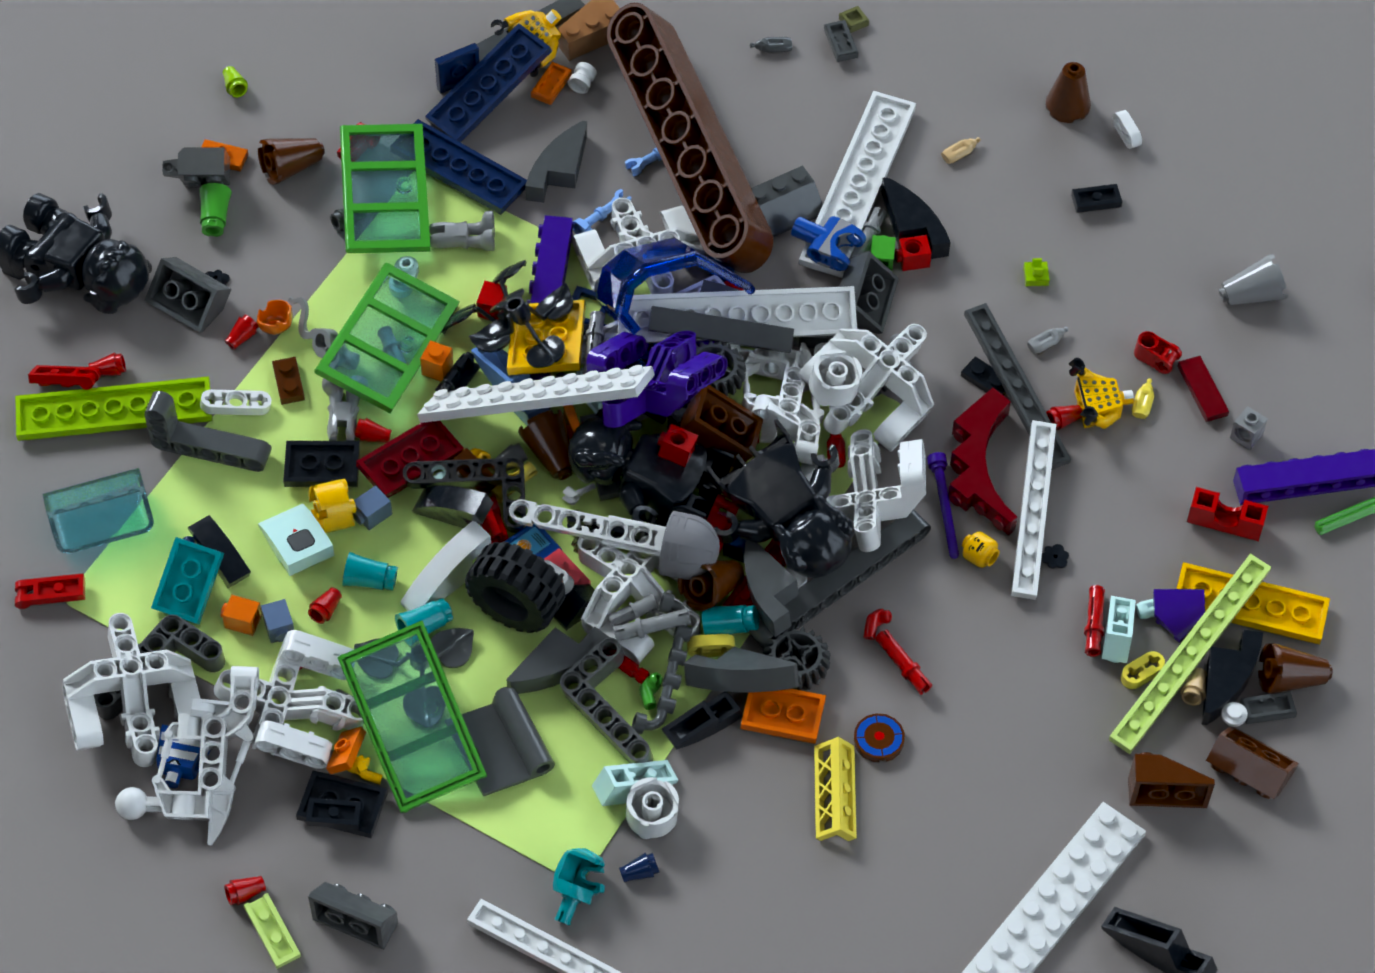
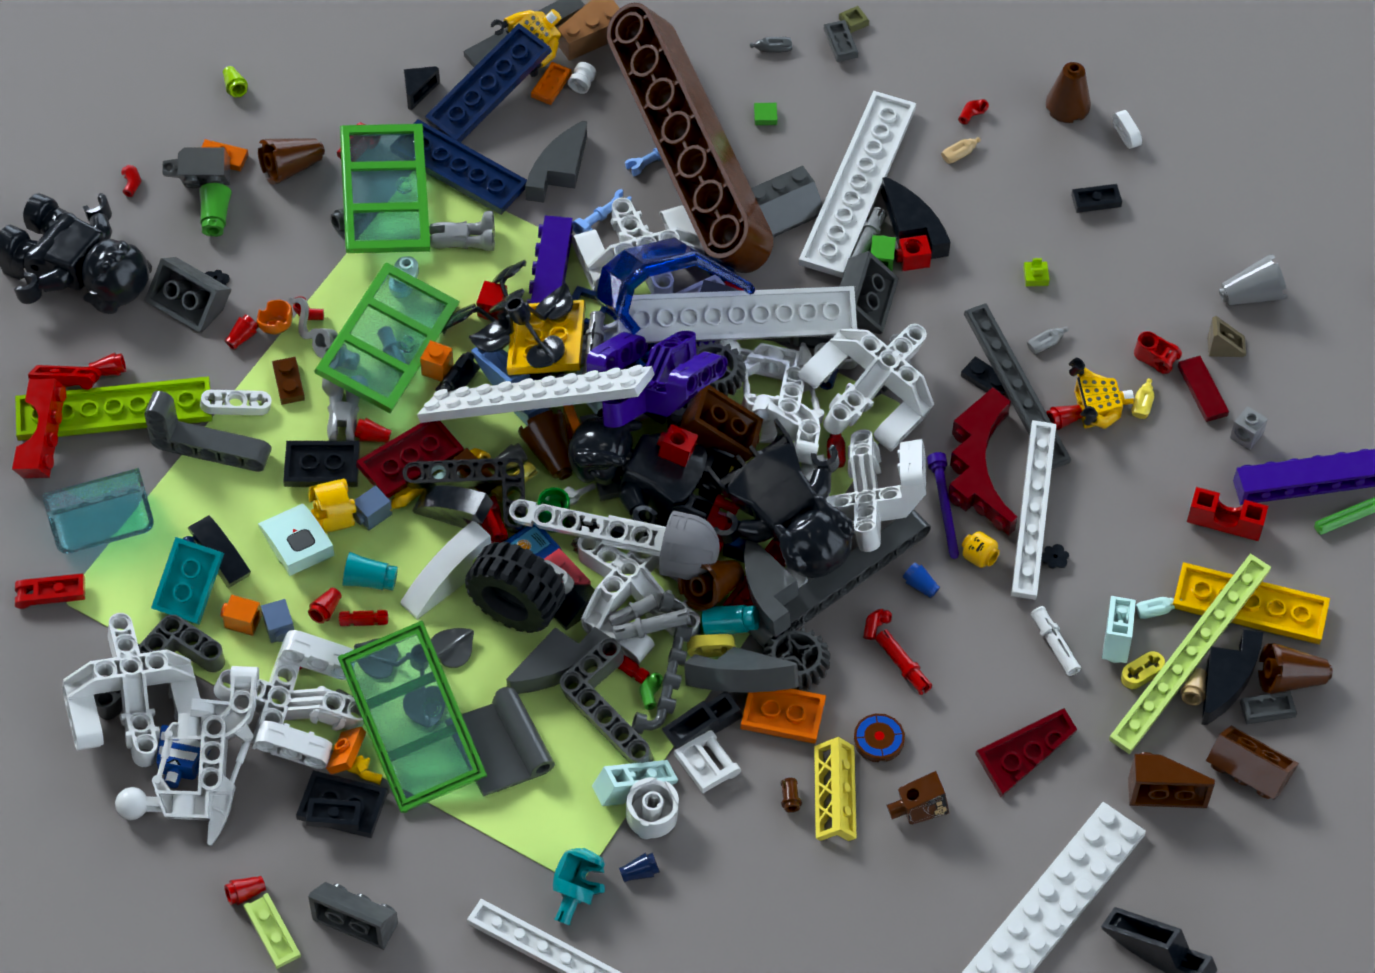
(36, 455): none -> red arch
(134, 180): none -> red arm
(314, 314): none -> red arm
(363, 618): none -> red axle
(405, 496): none -> yellow piece
(420, 83): none -> black slope
(433, 614): teal plant -> none
(455, 66): dark blue tile -> none
(554, 497): none -> green wheel
(701, 766): none -> white plate
(722, 329): dark grey tile -> none
(765, 113): none -> bright green tile
(791, 800): none -> reddish brown pin
(827, 239): blue connector -> none
(835, 378): white brick -> none
(920, 800): none -> reddish brown torso
(921, 580): none -> blue cone
(971, 109): none -> red arm
(1020, 752): none -> dark red wing
(1050, 632): none -> white pin
(1094, 630): red pin -> none
(1178, 609): dark purple slope -> none
(1225, 340): none -> dark tan slope
(1234, 714): white plate -> none

